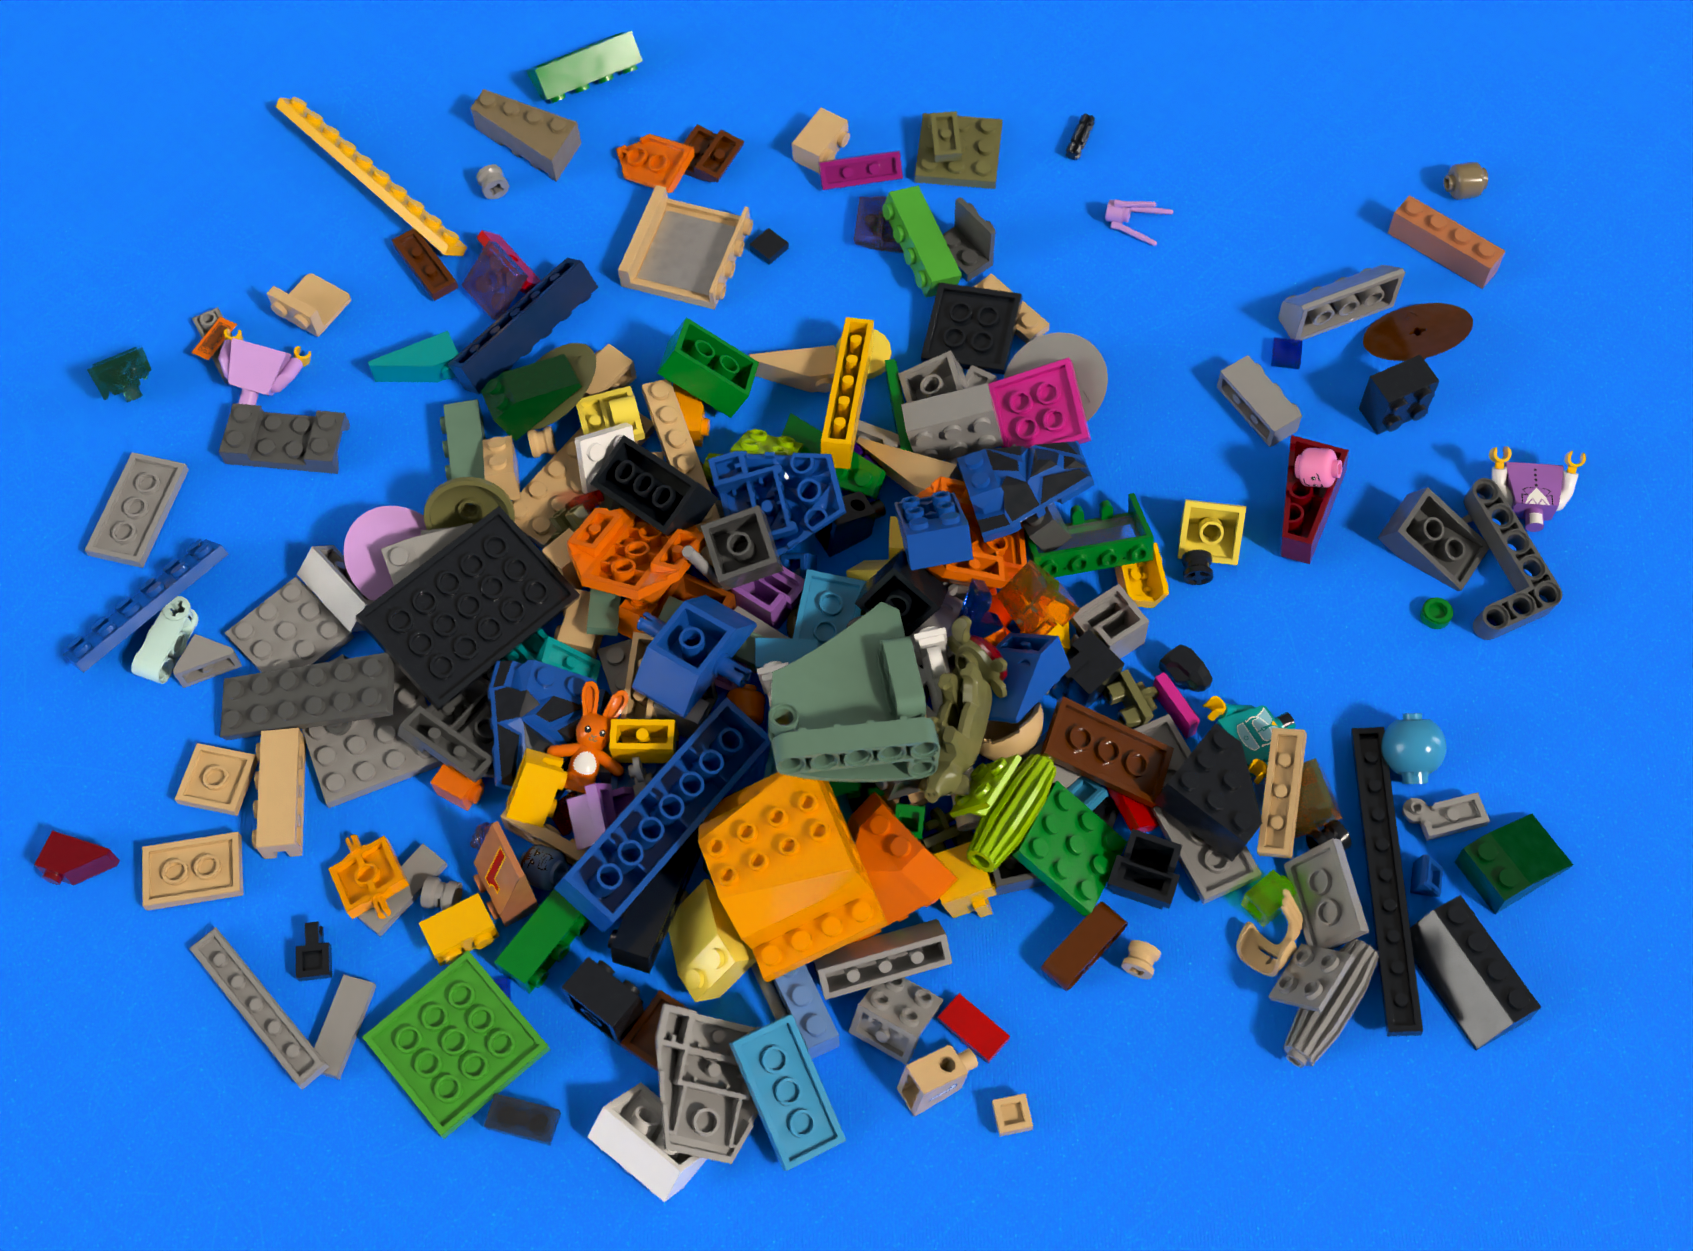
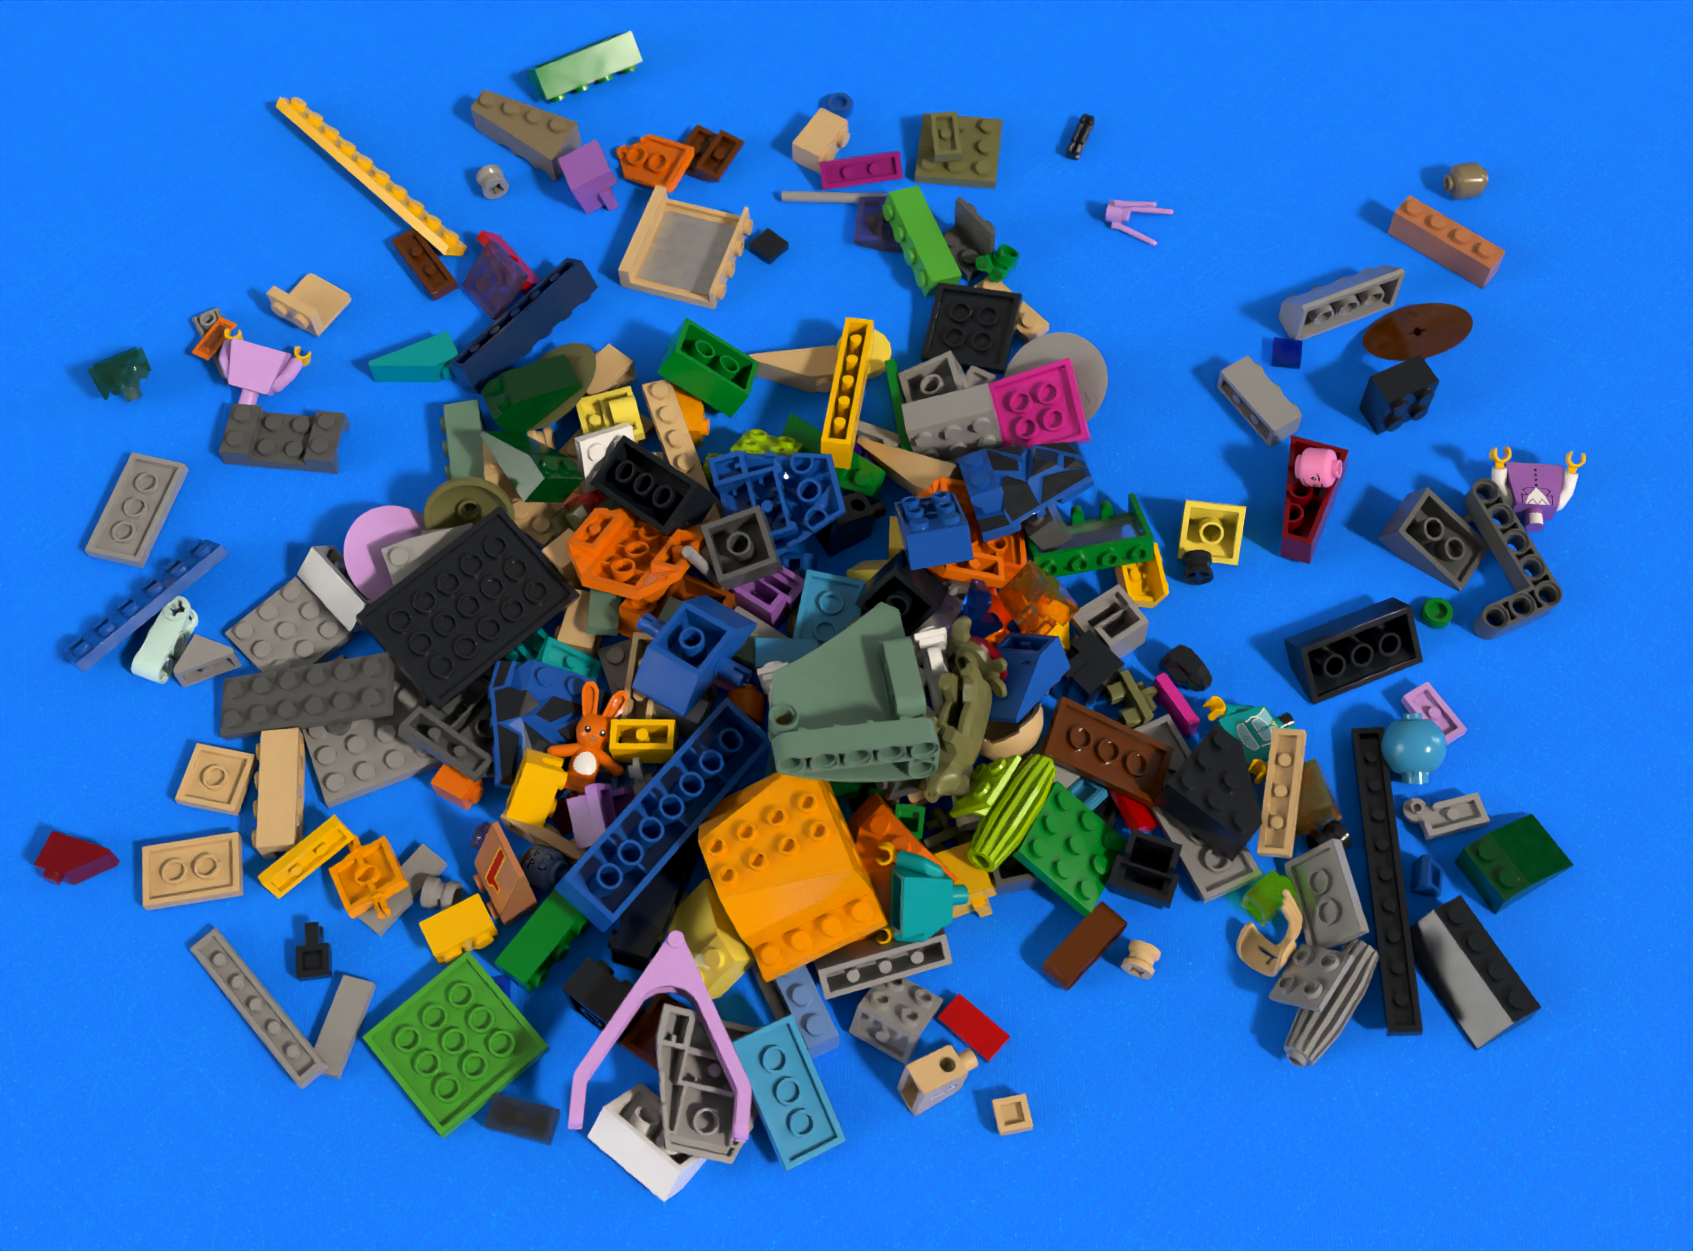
(306, 856): none -> yellow plate
(533, 467): none -> dark green slope
(589, 177): none -> medium lavender plate
(672, 972): none -> lavender piece
(826, 197): none -> light grey bar
(840, 104): none -> blue tile
(919, 897): none -> teal torso
(998, 264): none -> green plate
(1354, 649): none -> black slope
(1429, 703): none -> lavender plate

